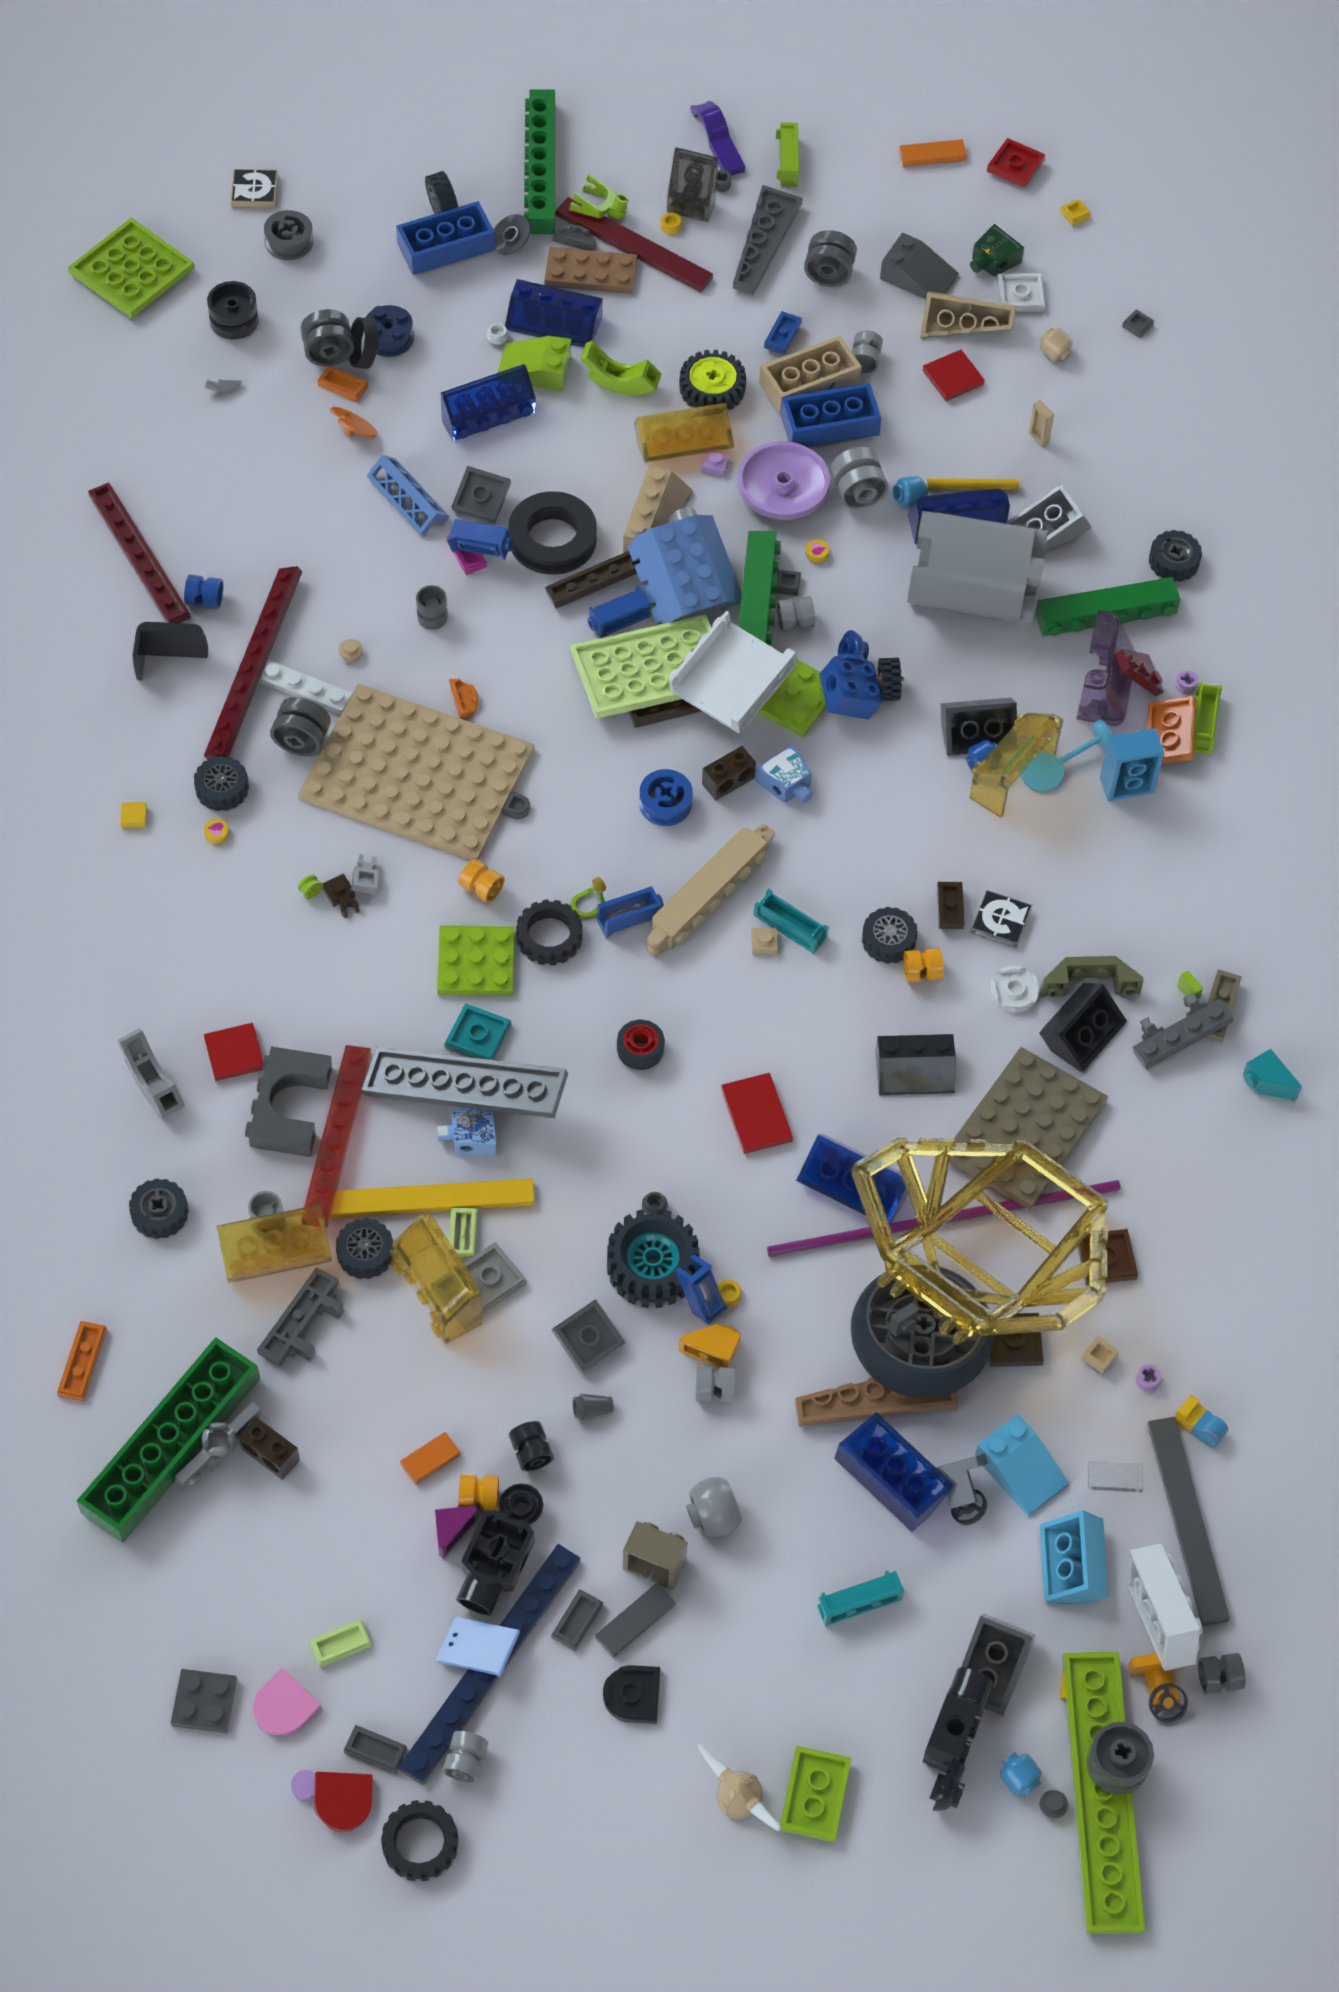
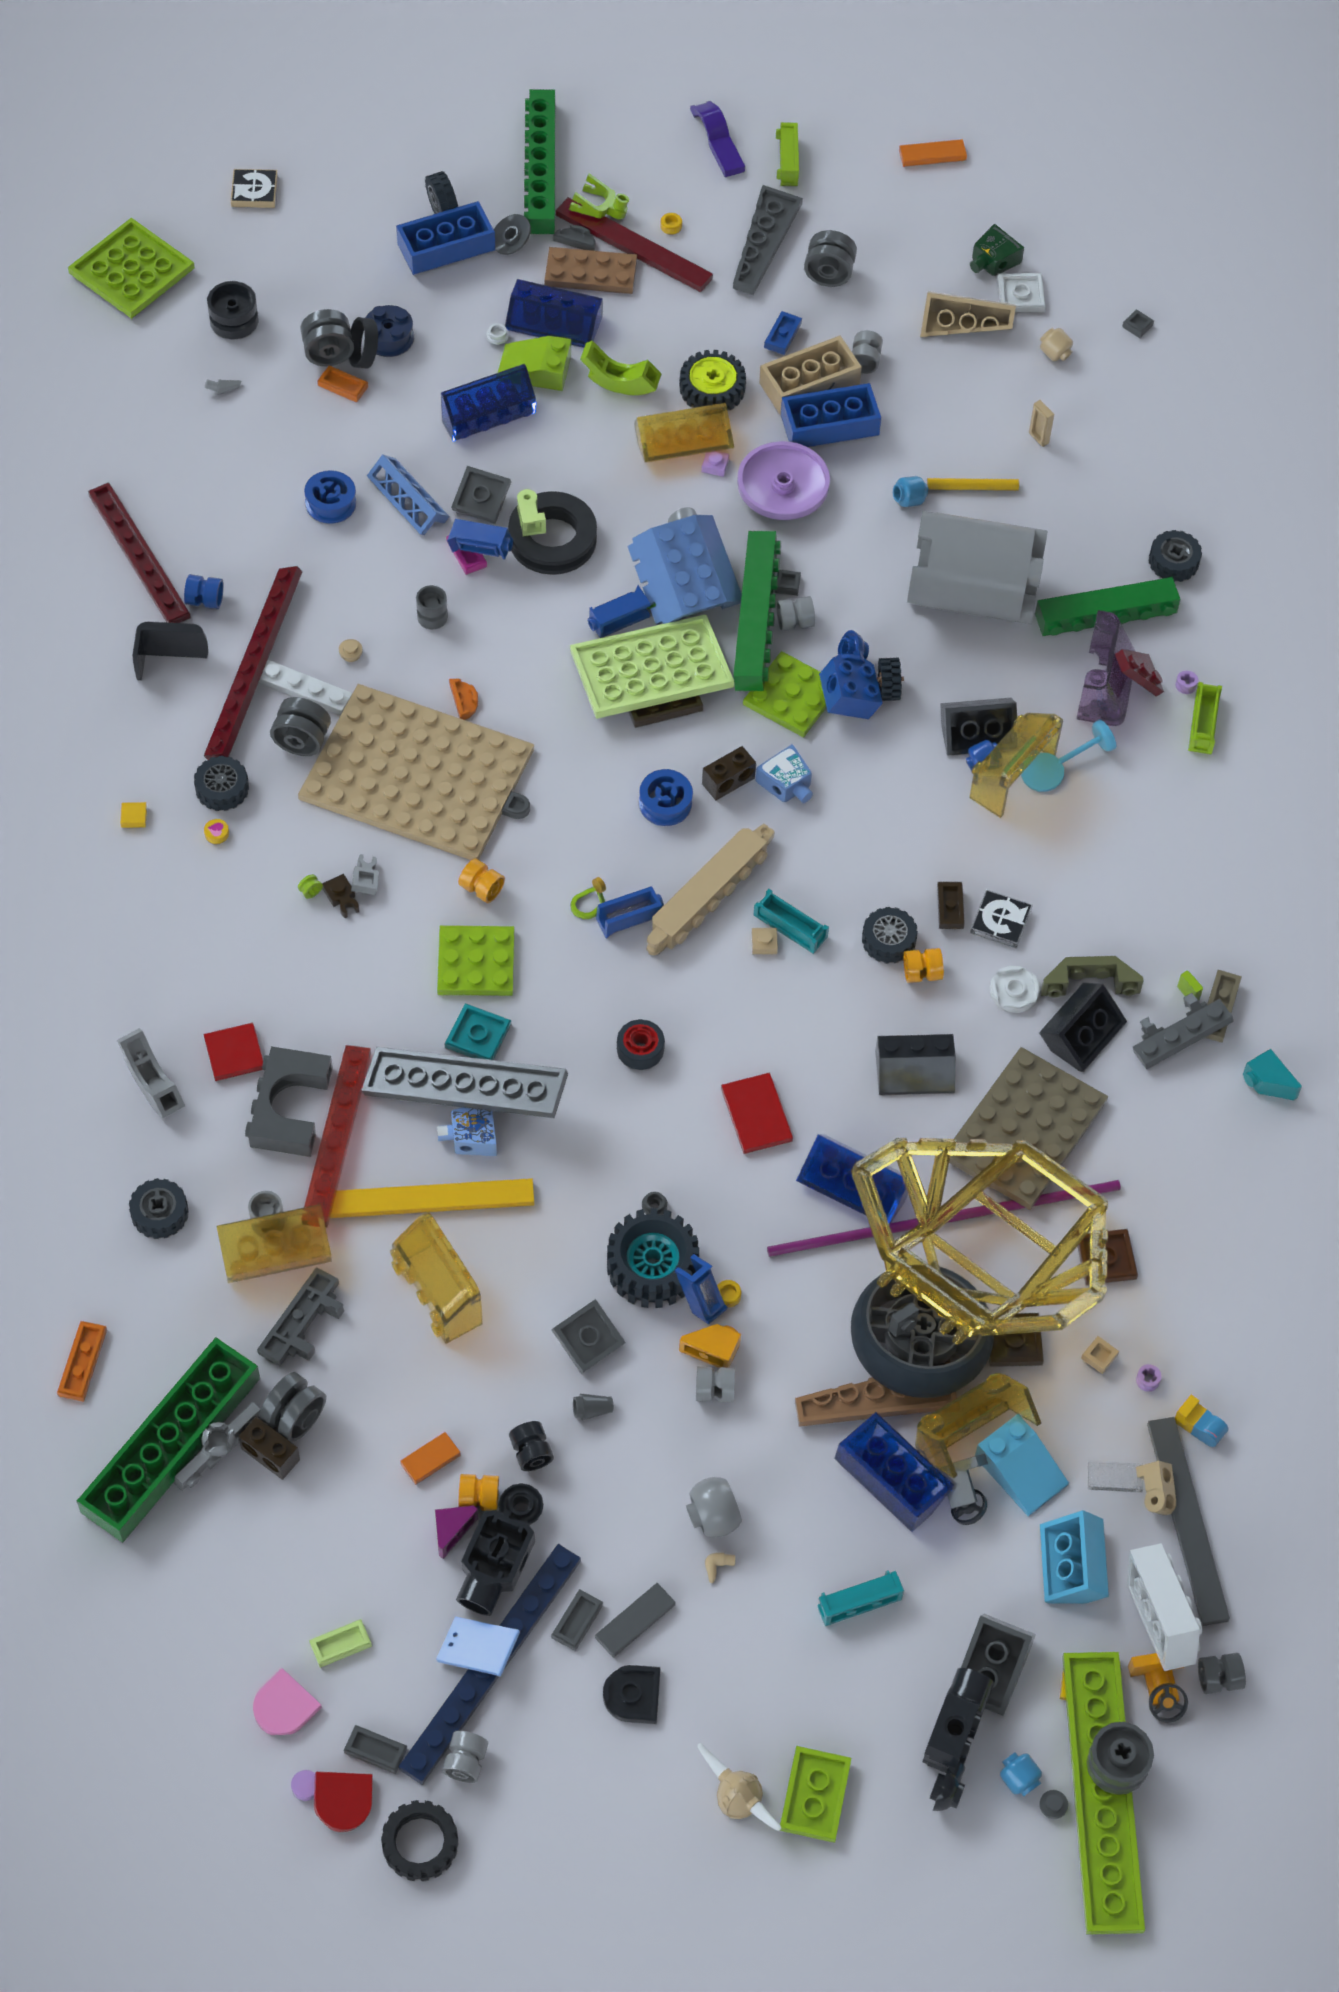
(204, 1700): dark grey plate -> none
(289, 244): dark grey wheel -> none
(292, 1406): none -> dark grey wheel
(328, 488): none -> blue wheel
(354, 423): orange piece -> none
(364, 1248): black wheel -> none
(463, 1211): yellowish green tile -> none
(494, 1275): light grey tile -> none
(530, 520): none -> yellowish green leg
(549, 954): black tyre -> none
(591, 579): dark brown plate -> none
(651, 1546): dark tan piece -> none
(657, 500): tan wedge -> none
(692, 185): clear smoke slope -> none
(715, 1560): none -> tan animal
(725, 176): dark grey bush -> none
(731, 674): white panel -> none
(817, 551): yellow tile -> none
(859, 477): light grey wheel -> none
(916, 268): dark grey slope -> none
(953, 375): red tile -> none
(970, 1413): none -> clear yellow windscreen
(979, 504): clear blue windscreen -> none
(1016, 162): red plate -> none
(1057, 515): light grey slope -> none
(1075, 212): yellow tile -> none
(1131, 764): dark azure brick -> none
(1158, 1486): none -> tan leg
(1175, 727): orange tile -> none

